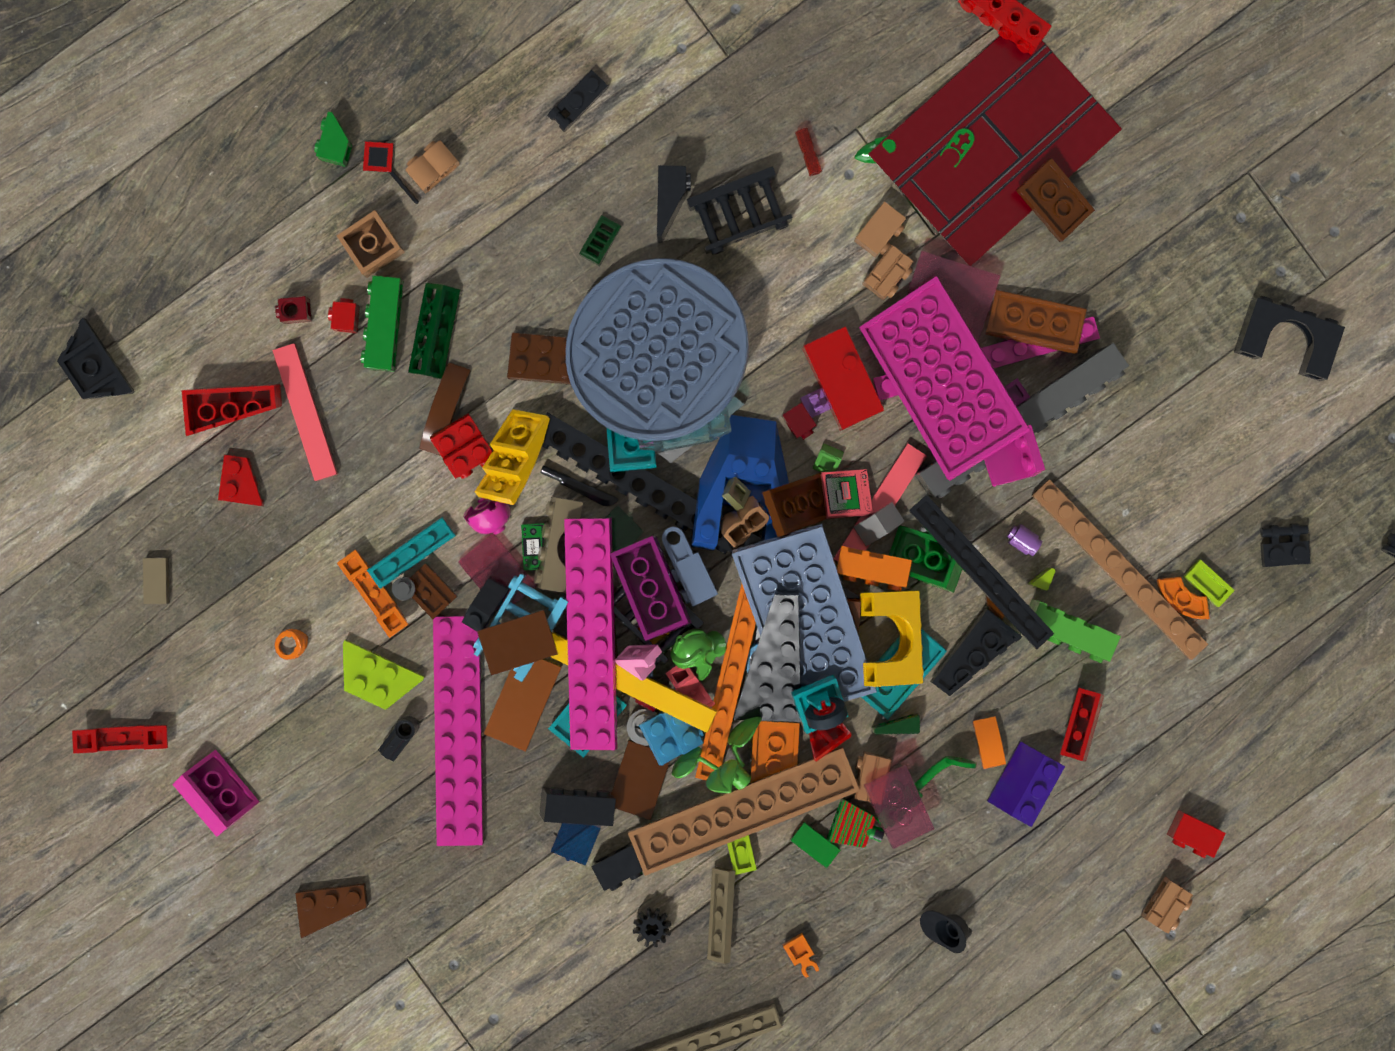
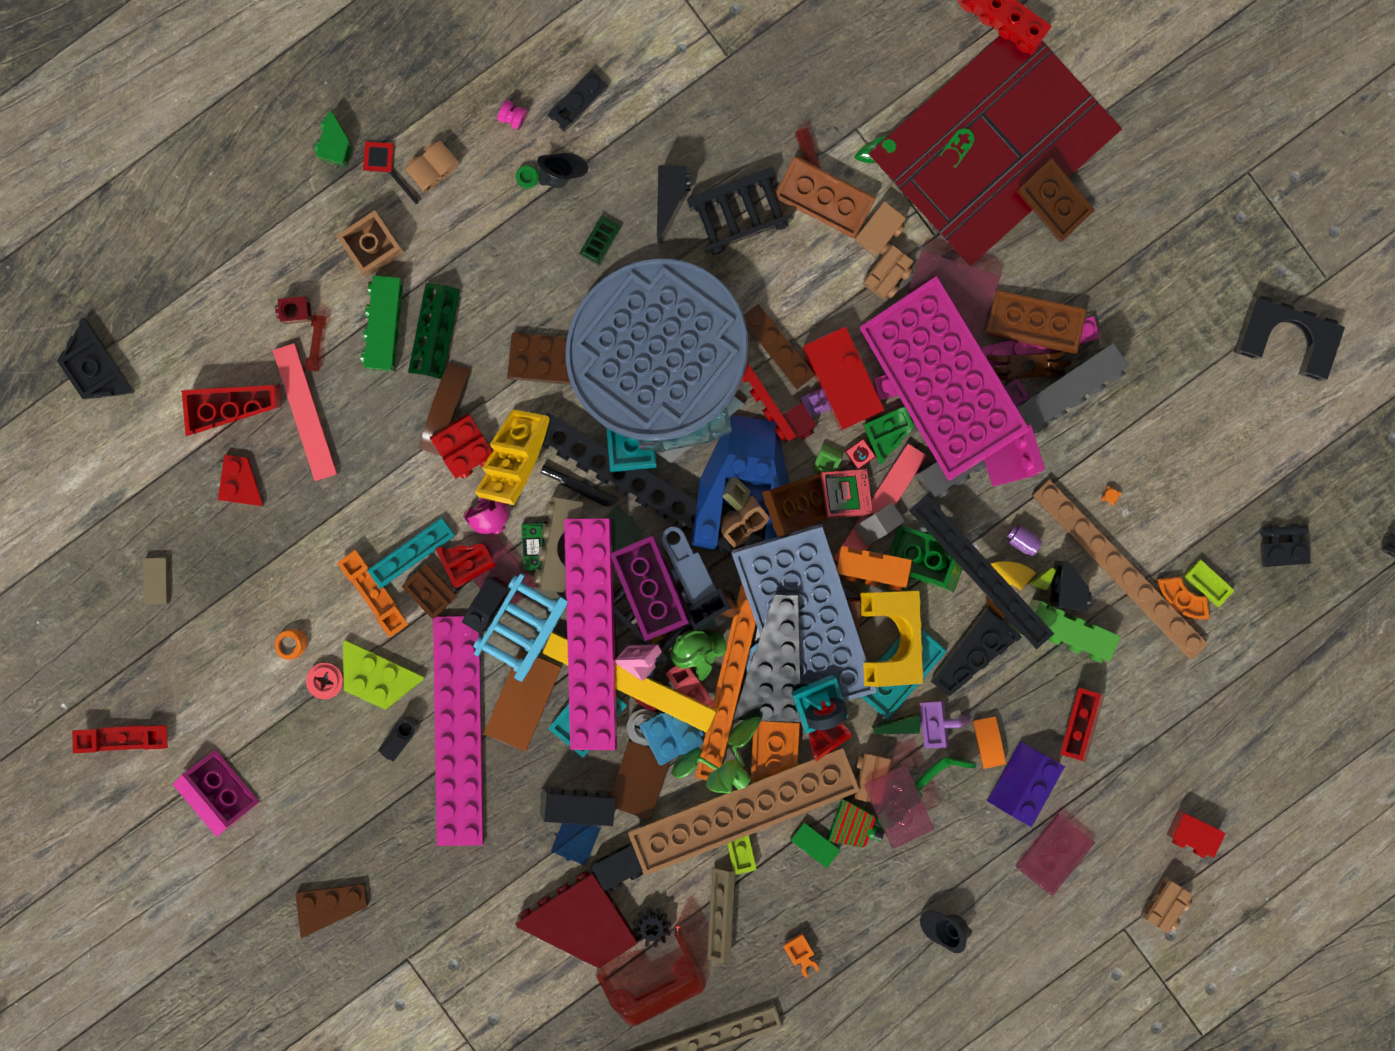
(315, 686): none -> coral gear
(319, 323): none -> clear red bar
(344, 316): red brick -> none
(403, 588): dark grey plate -> none
(465, 562): none -> red wing
(512, 114): none -> dark pink wheel
(517, 642): reddish brown tile -> none
(527, 177): none -> green tile
(560, 168): none -> black piece
(580, 922): none -> dark red slope
(687, 983): none -> clear red windscreen
(717, 606): none -> black torso
(770, 411): none -> red plate
(777, 347): none -> reddish brown plate
(824, 197): none -> dark orange tile
(860, 454): none -> tile
(888, 431): none -> green wing
(935, 724): none -> medium lavender plate
(1014, 573): none -> yellow tile
(1041, 367): none -> reddish brown piece
(1054, 854): none -> clear pink tile
(1069, 588): none -> black slope
(1111, 495): none -> orange piece

